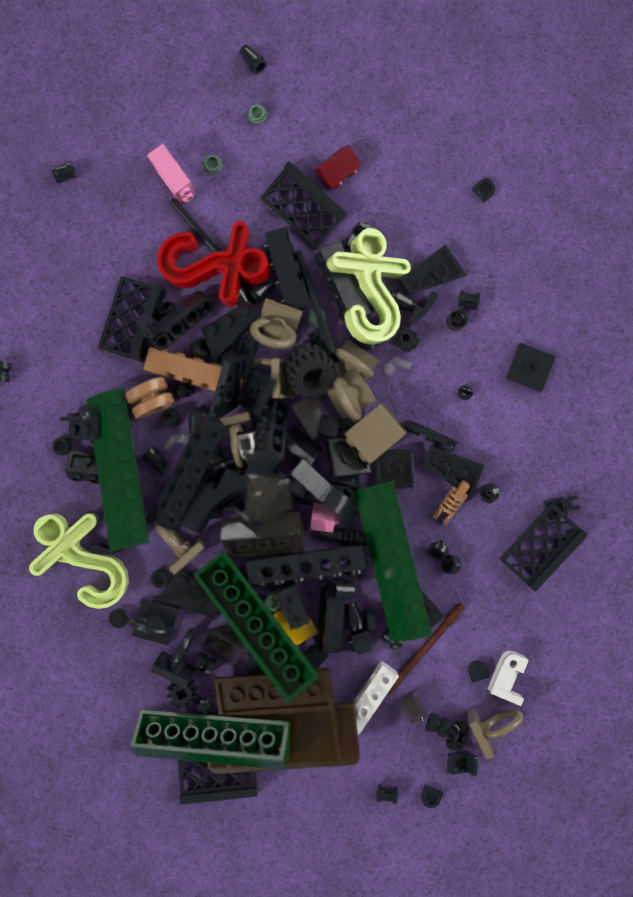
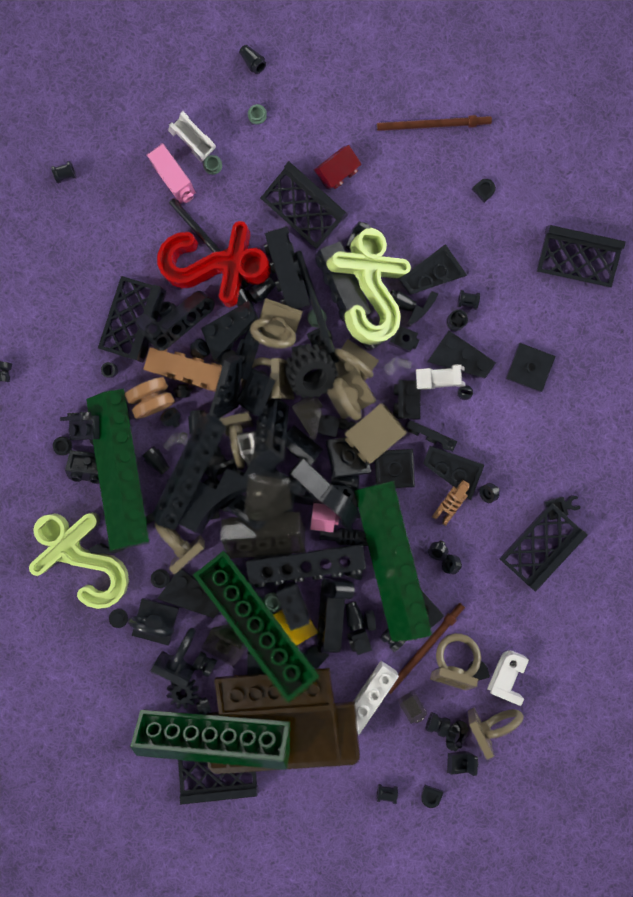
(106, 370): none -> black hinge
(192, 136): none -> white piece
(407, 399): none -> black bracket
(438, 378): none -> white piece
(452, 675): none -> dark tan tile
(456, 351): none -> black wing
(471, 121): none -> copper bar
(584, 239): none -> black fence

